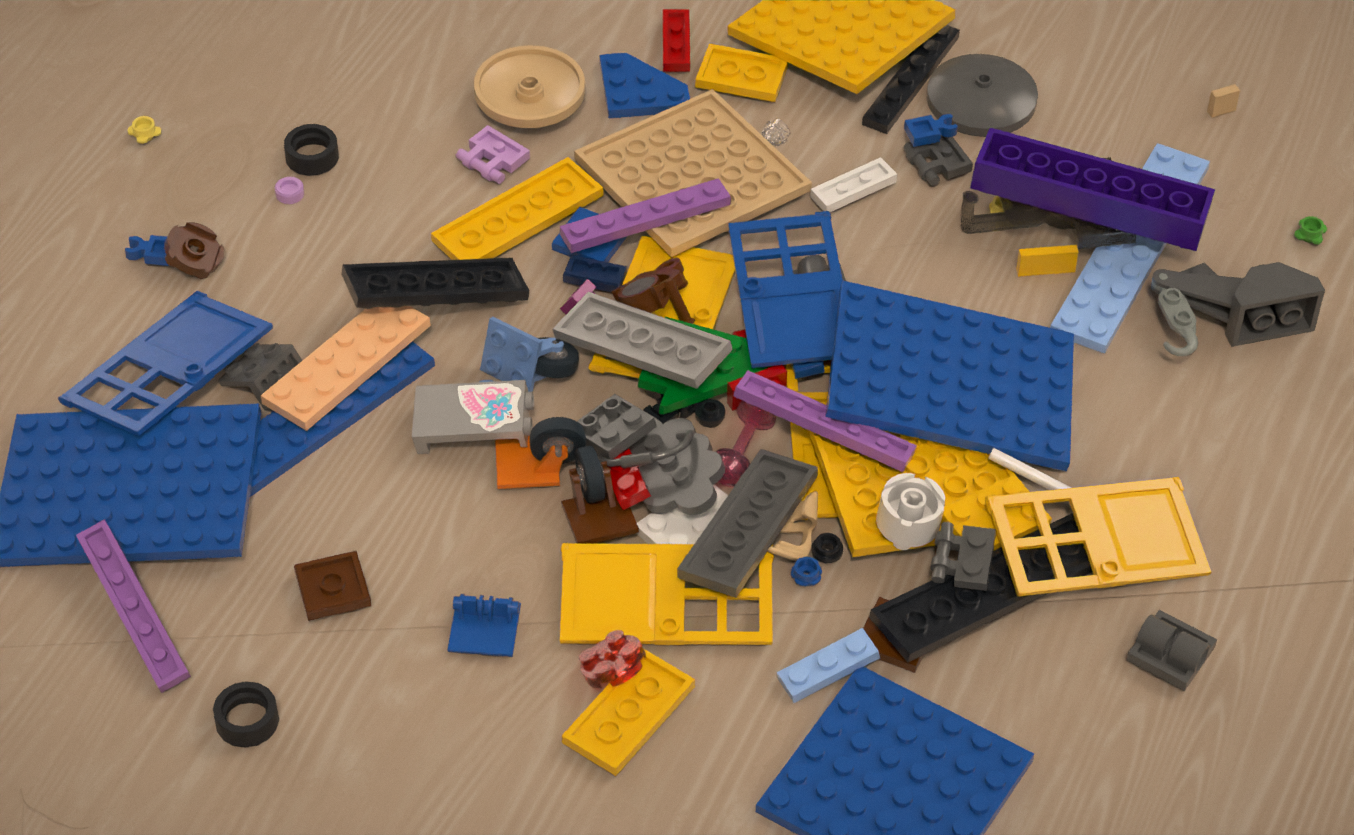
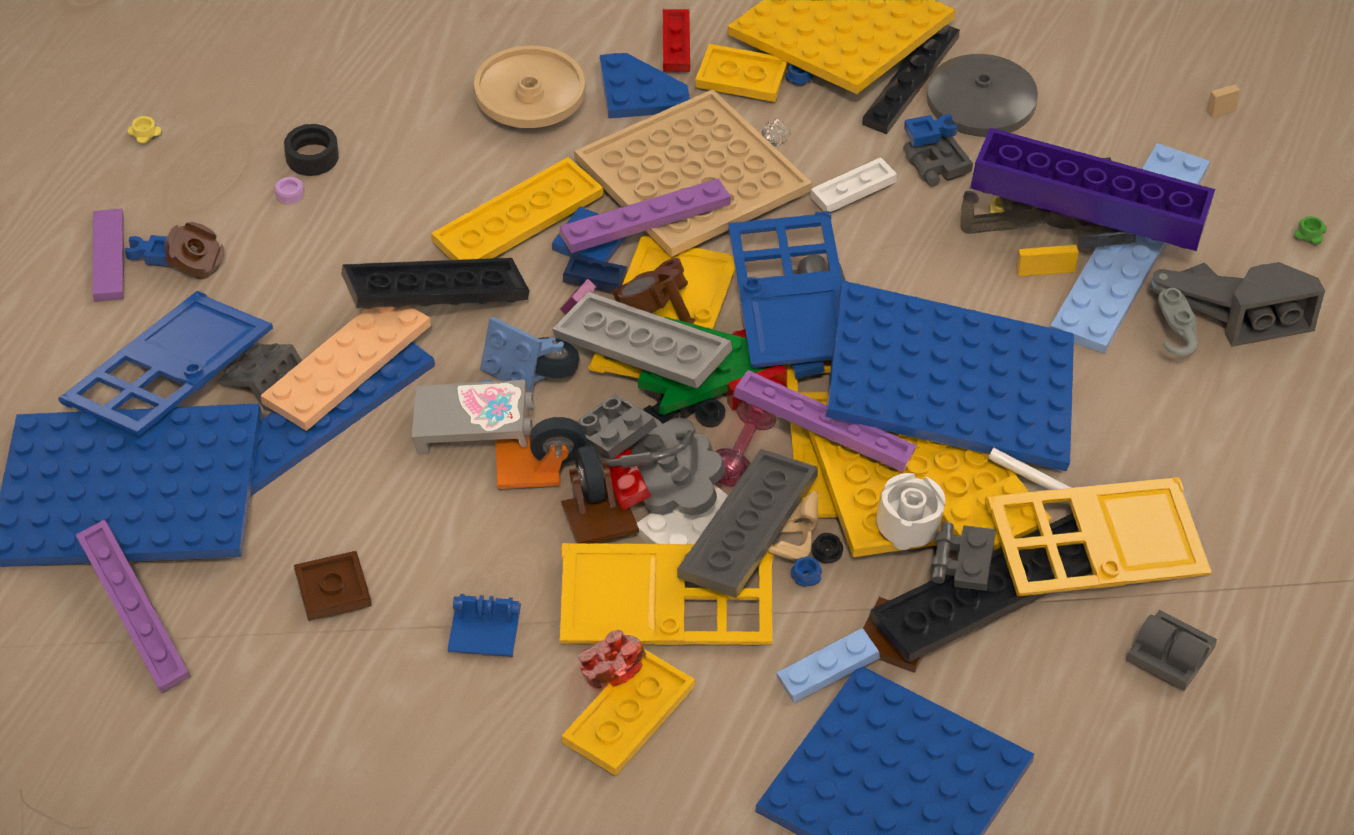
(108, 254): none -> medium lavender tile
(245, 693): black tyre -> none
(498, 149): lavender plate -> none
(797, 75): none -> blue plate

